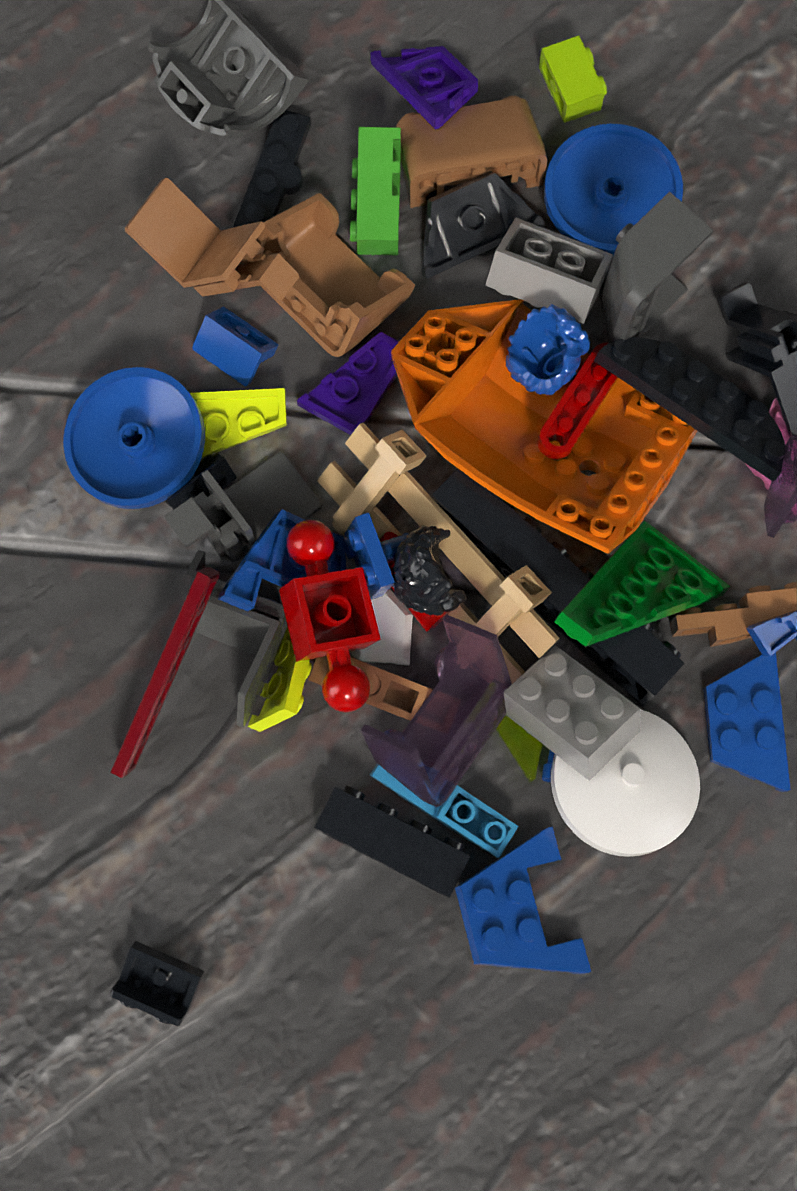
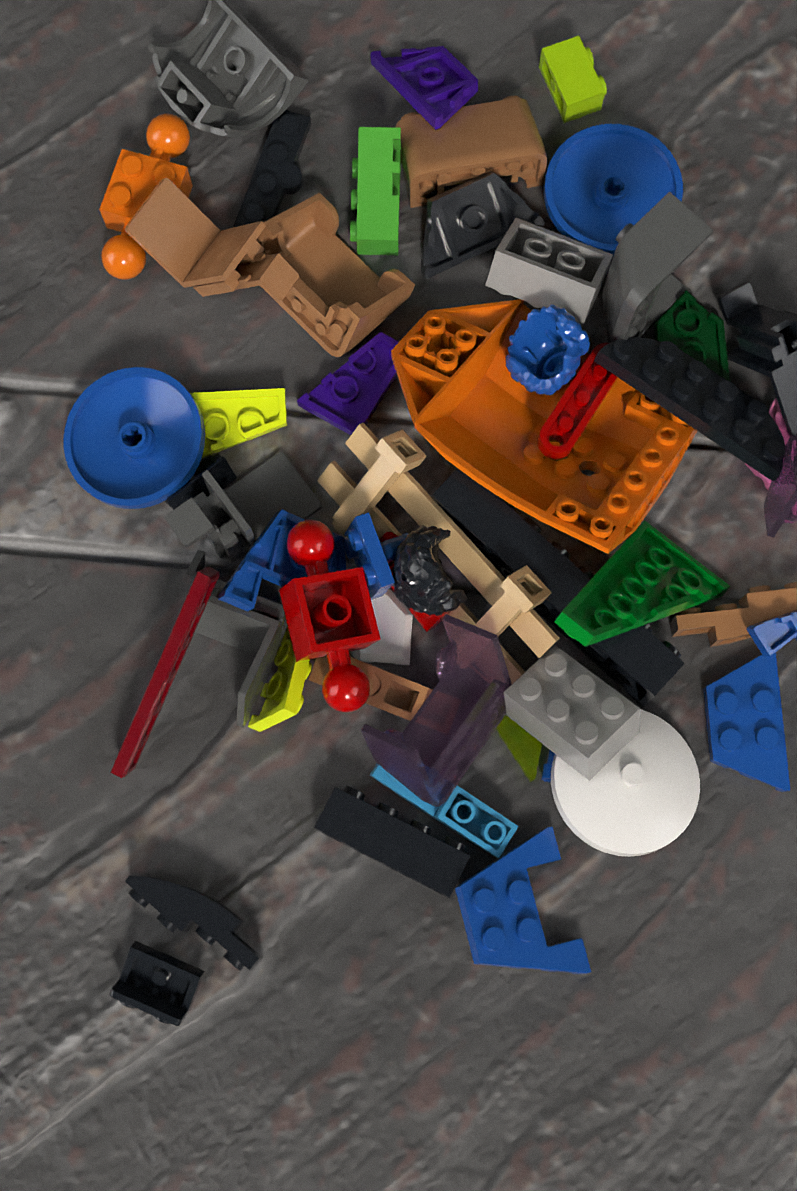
(131, 185): none -> orange brick
(184, 906): none -> black slope
(233, 345): blue panel -> none
(695, 333): none -> dark green tile

